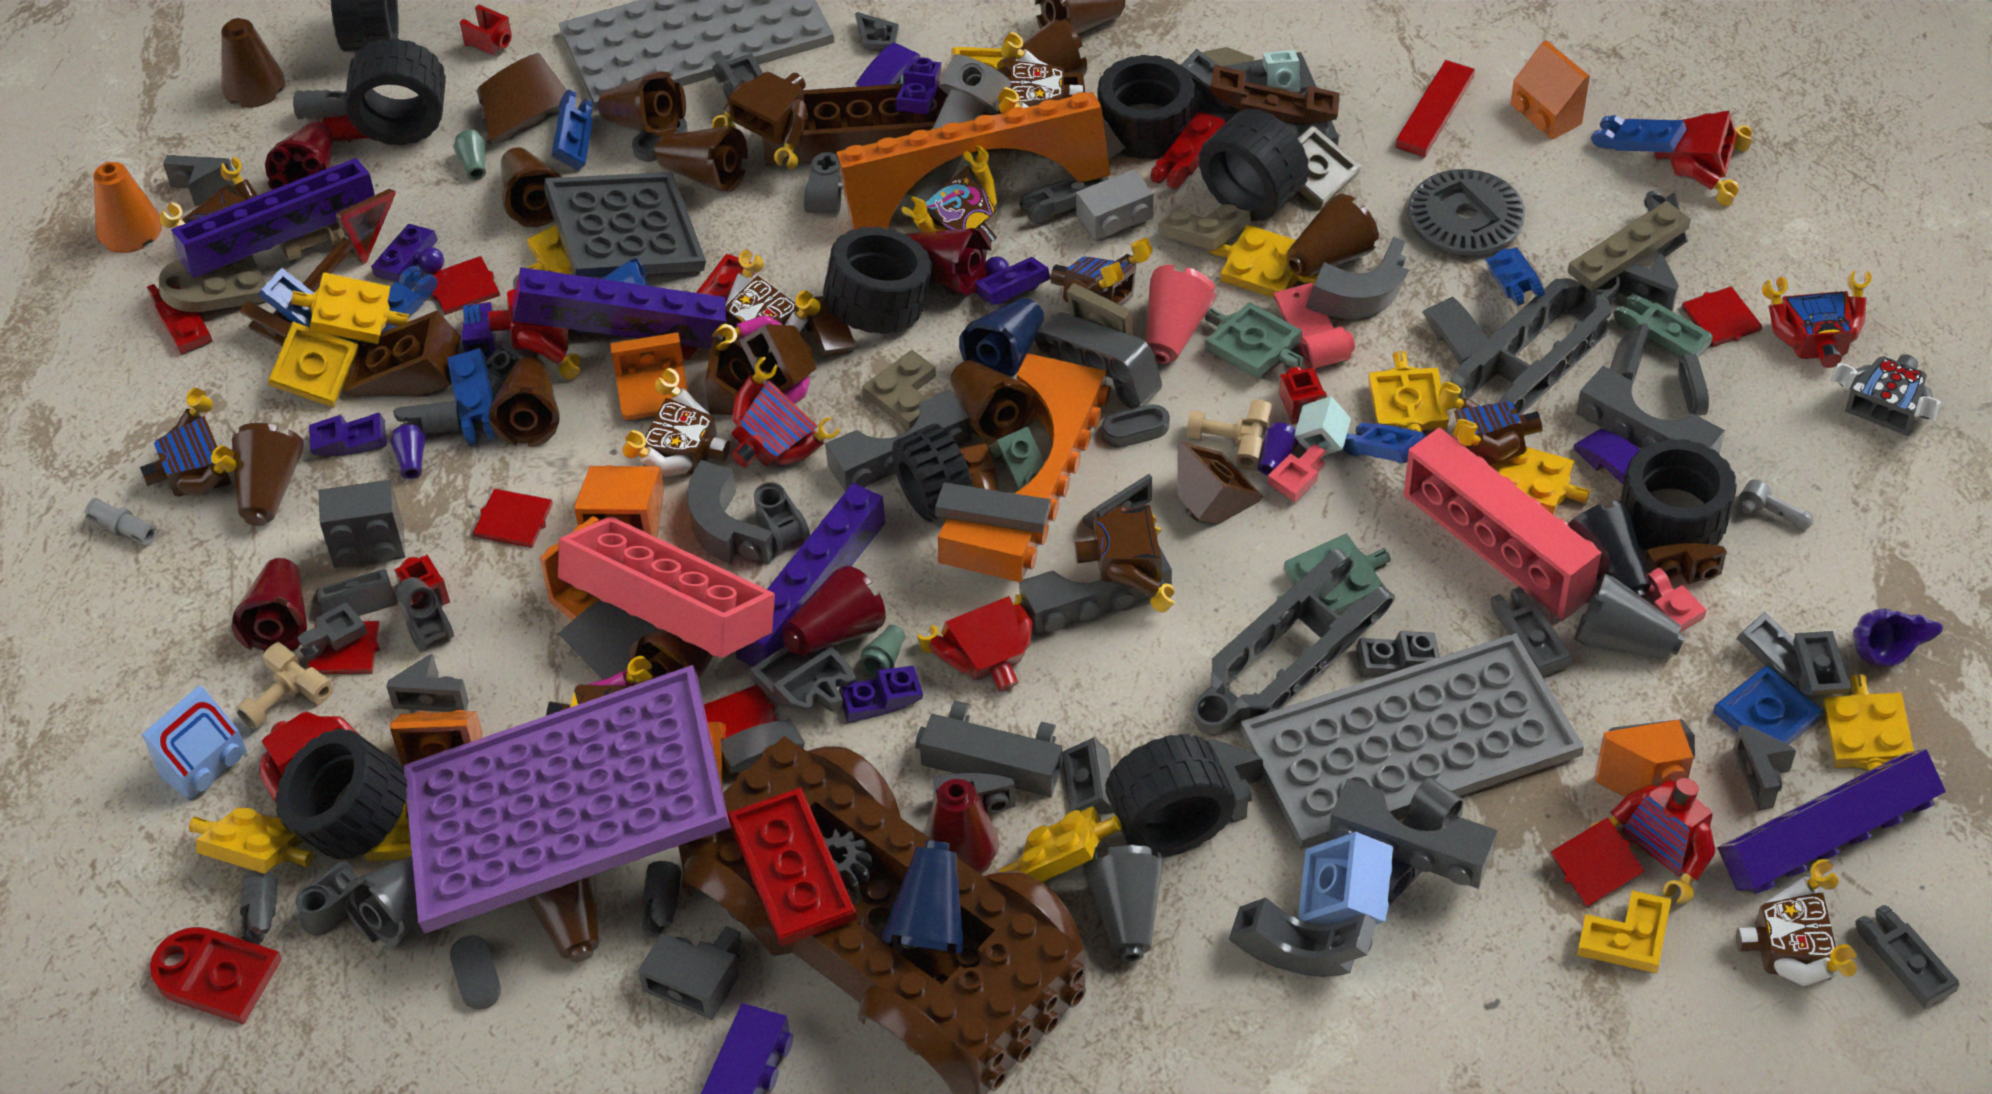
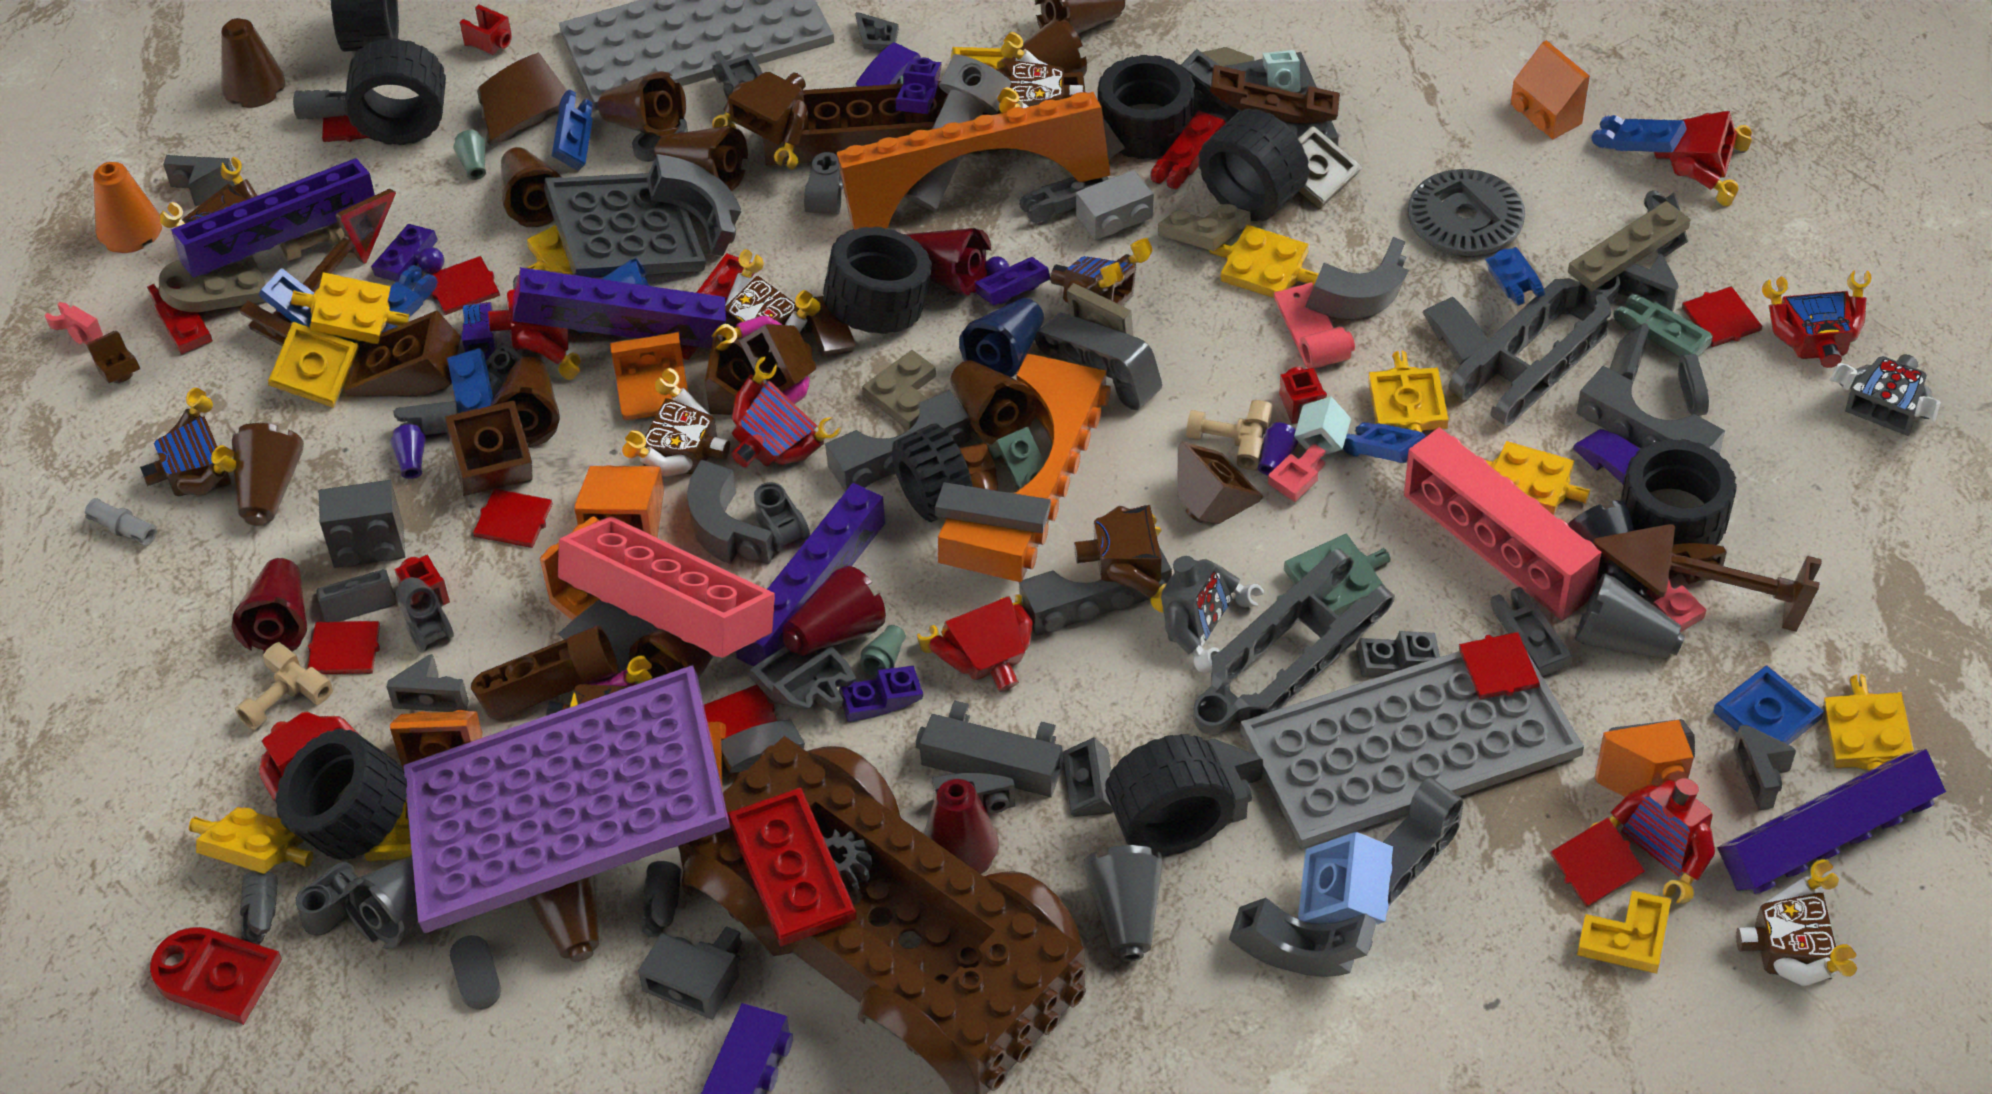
(78, 323): none -> coral plate
(112, 358): none -> reddish brown bracket
(193, 744): light blue slope -> none
(300, 155): dark red cone -> none
(335, 628): dark grey plate -> none
(340, 437): dark purple slope -> none
(489, 448): none -> reddish brown slope
(545, 673): none -> reddish brown beam
(701, 193): none -> dark grey arch
(928, 901): dark blue cone -> none
(962, 202): torso -> none
(1063, 844): yellow plate -> none
(1131, 497): dark grey slope -> none
(1135, 425): dark grey tile -> none
(1175, 309): coral cone -> none
(1197, 600): none -> dark grey torso
(1253, 339): sand green plate -> none
(1334, 237): reddish brown cone -> none
(1435, 108): red tile -> none
(1454, 852): dark grey arch -> none
(1490, 429): torso -> none
(1499, 665): none -> red piece
(1649, 557): none -> reddish brown piece
(1758, 495): light grey piece -> none
(1772, 647): dark grey plate -> none
(1820, 664): dark grey slope -> none
(1891, 636): dark purple hair -> none
(1908, 957): dark grey hinge -> none

